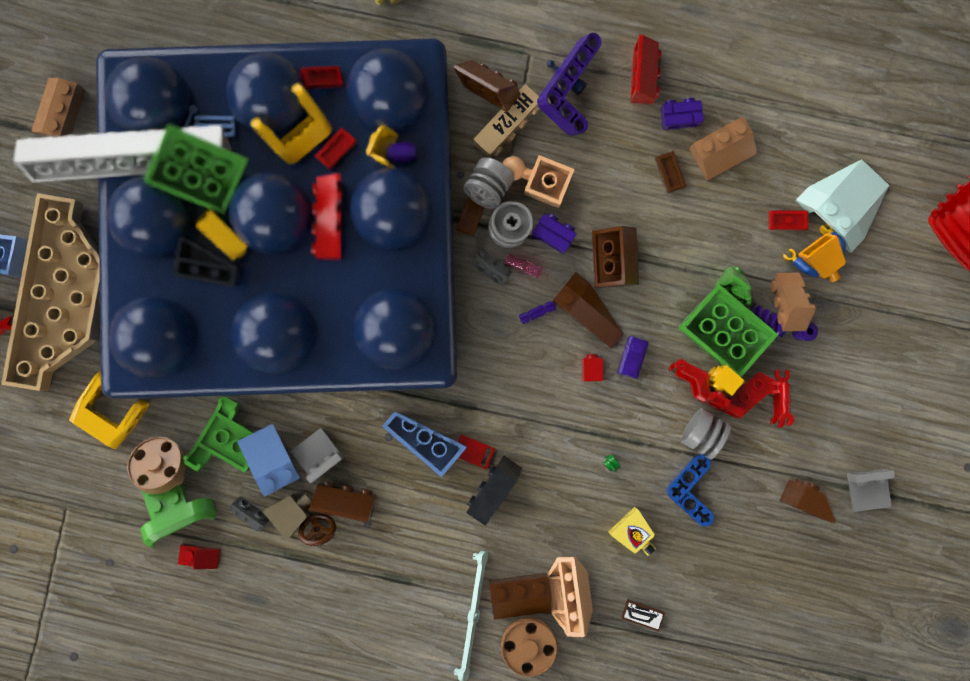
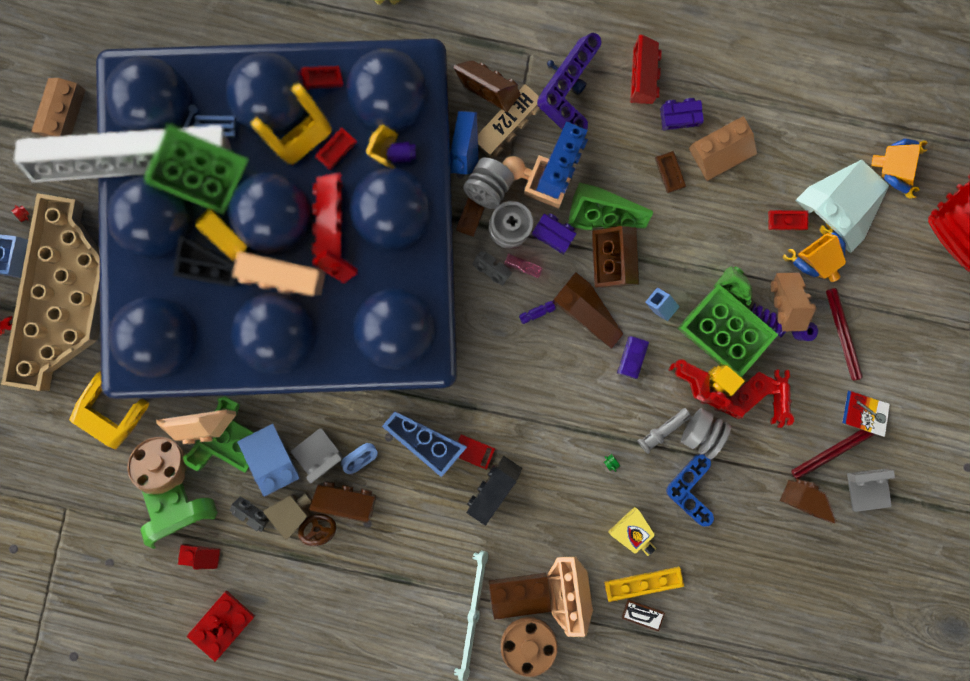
(21, 213): none -> red plate
(197, 426): none -> light nougat wedge
(220, 626): none -> red plate
(278, 273): none -> light nougat brick
(335, 266): none -> red plate
(359, 458): none -> light blue plate
(464, 144): none -> blue slope
(562, 159): none -> blue brick
(592, 368): red brick -> none
(601, 208): none -> bright green wedge
(644, 584): none -> yellow tile
(657, 435): none -> light grey pin
(662, 304): none -> medium blue brick
(831, 453): none -> dark red axle
(844, 334): none -> dark red axle
(866, 413): none -> sticker
(901, 164): none -> light orange torso

